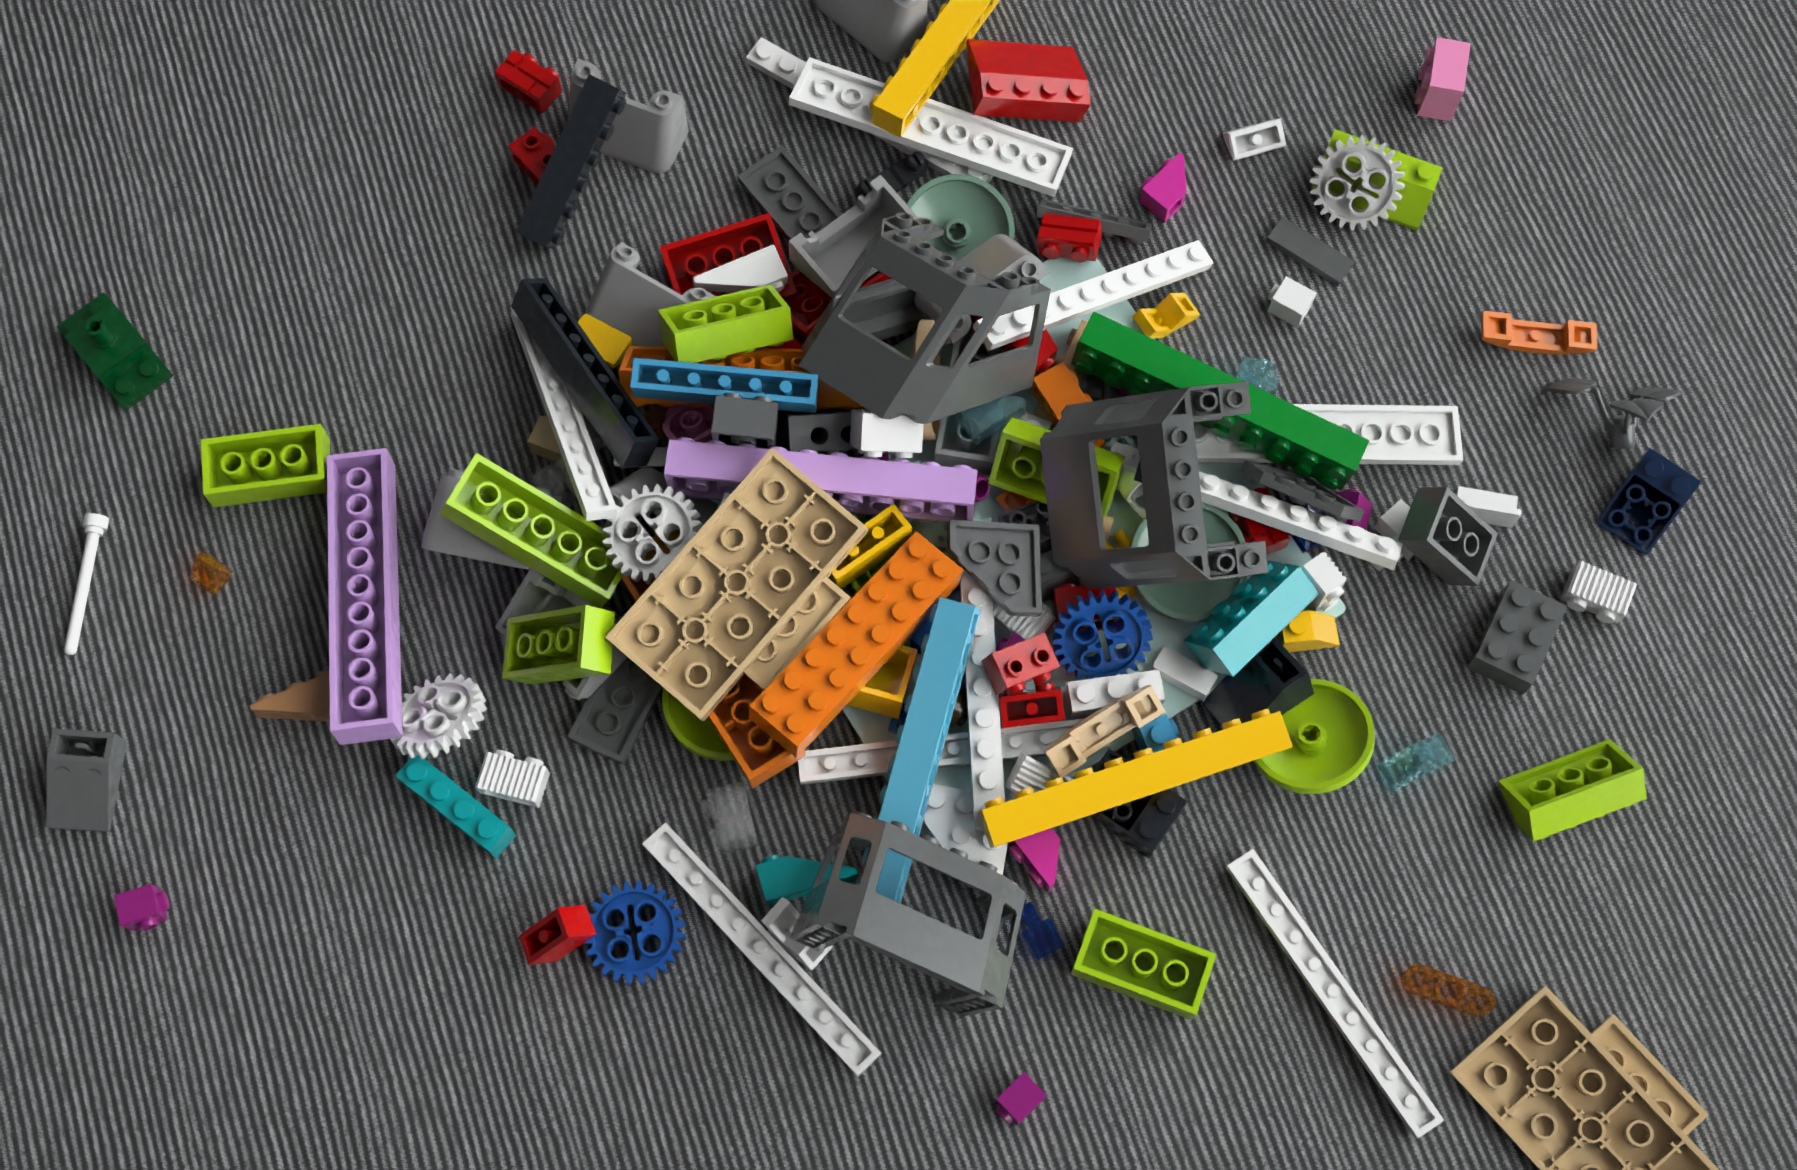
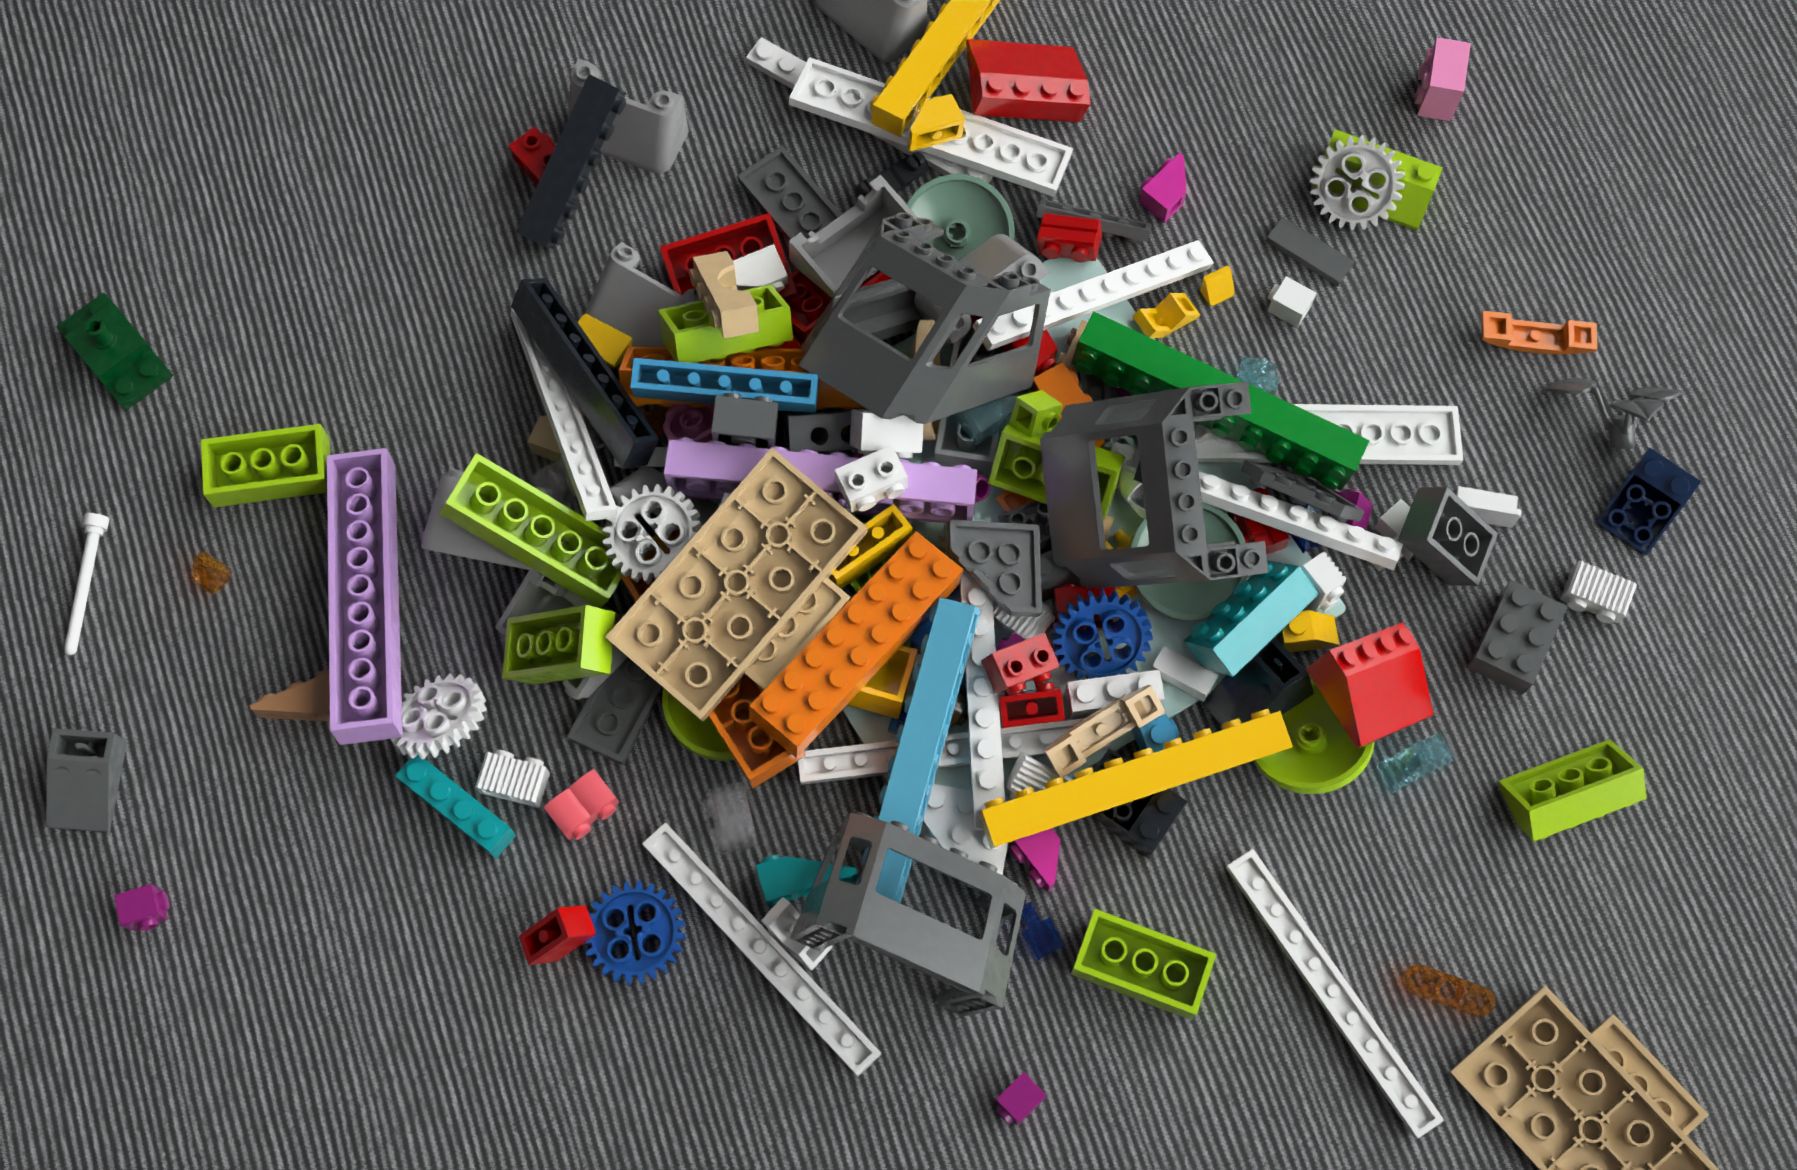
(528, 80): red brick -> none
(582, 805): none -> coral brick
(729, 309): none -> tan arch
(871, 479): none -> white brick
(936, 123): none -> yellow slope
(1036, 413): none -> lime brick
(1218, 286): none -> yellow slope
(1255, 139): white slope -> none
(1375, 684): none -> slope

